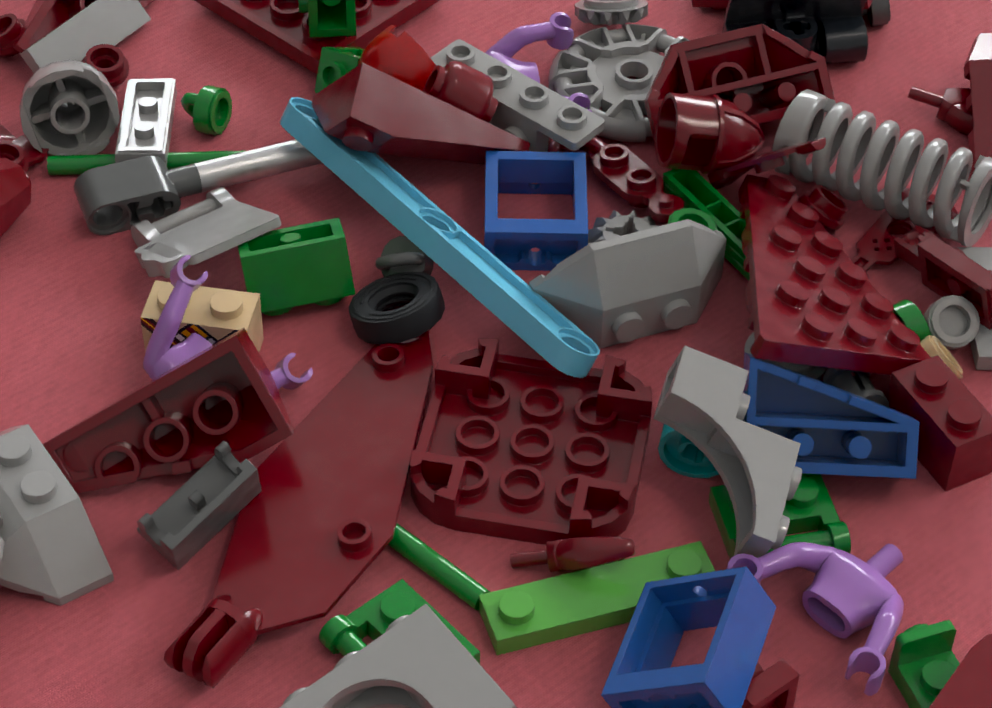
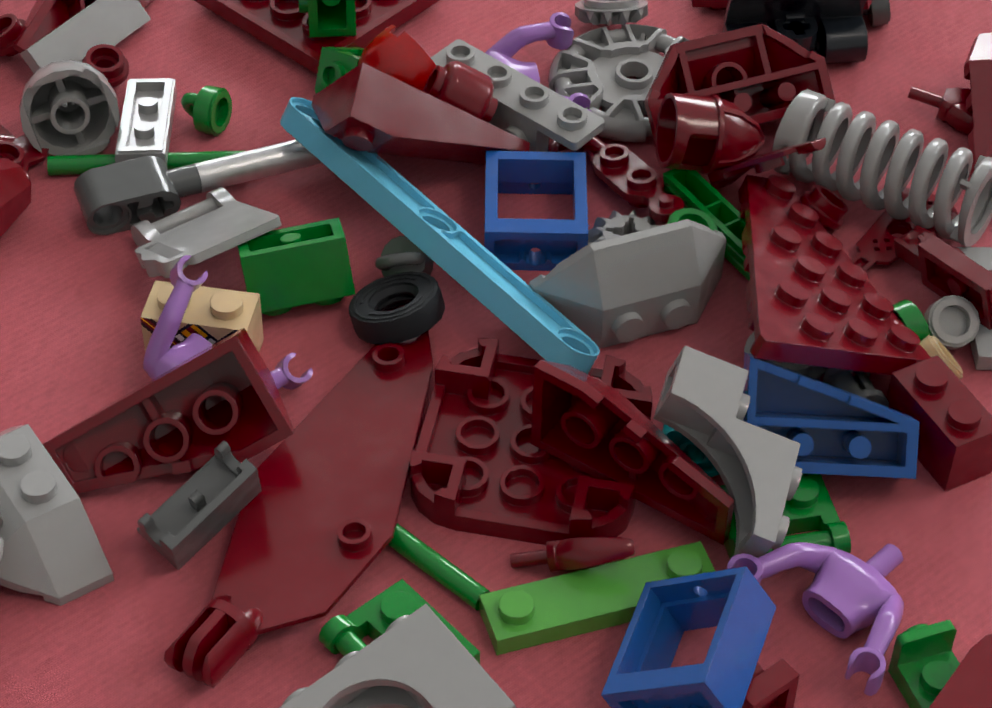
(614, 441): none -> dark red wedge

